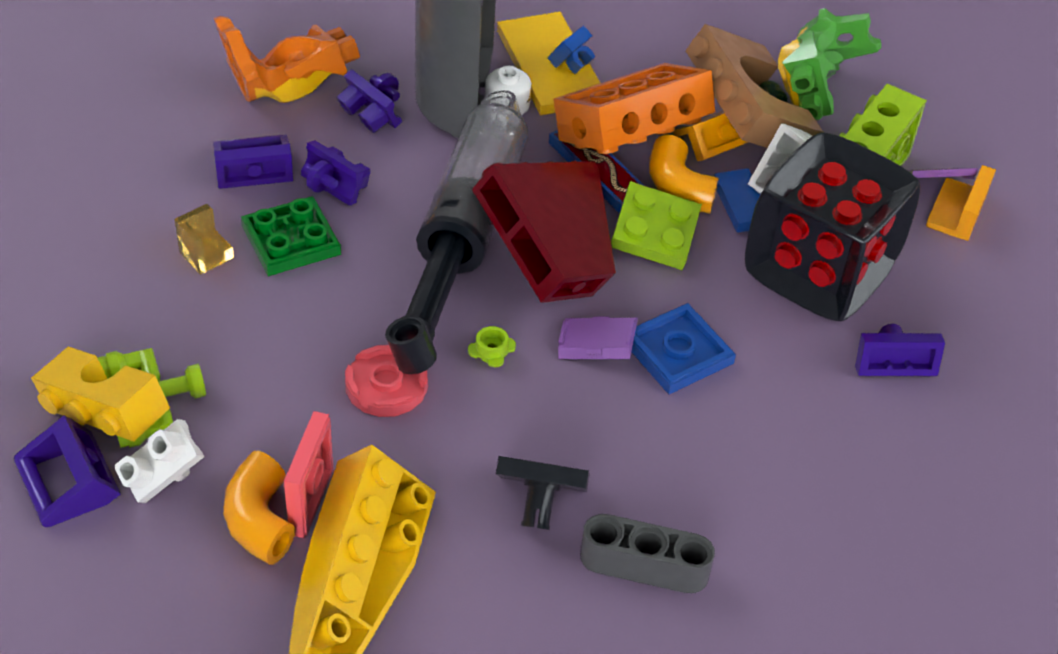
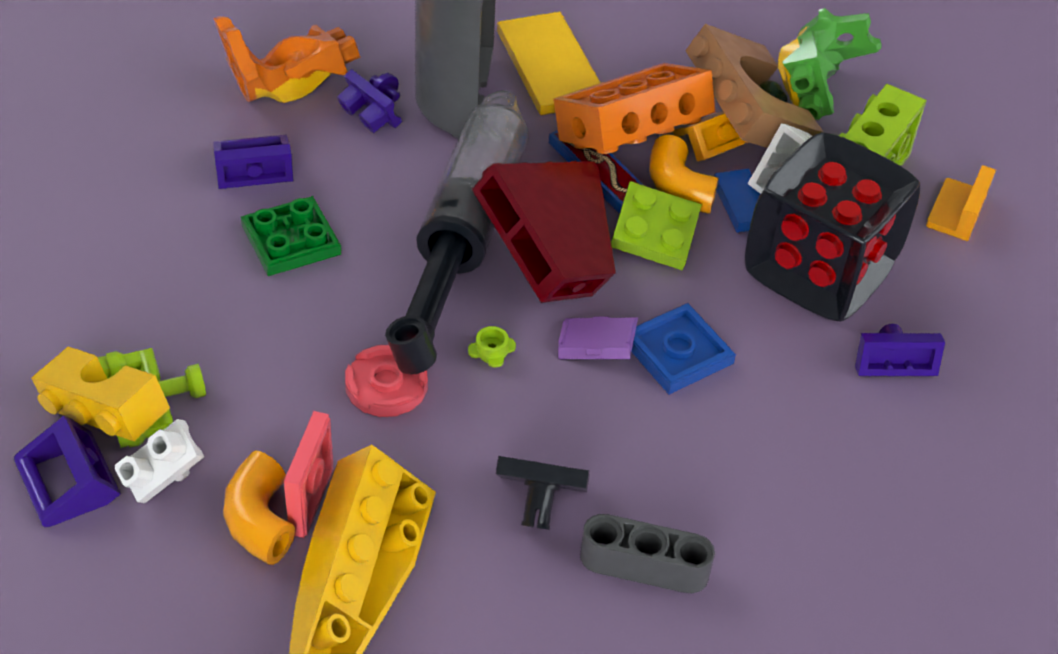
(200, 240): clear yellow panel -> none
(331, 172): dark purple hips -> none
(510, 79): white head -> none
(572, 49): blue tile -> none
(966, 173): medium lavender piece -> none

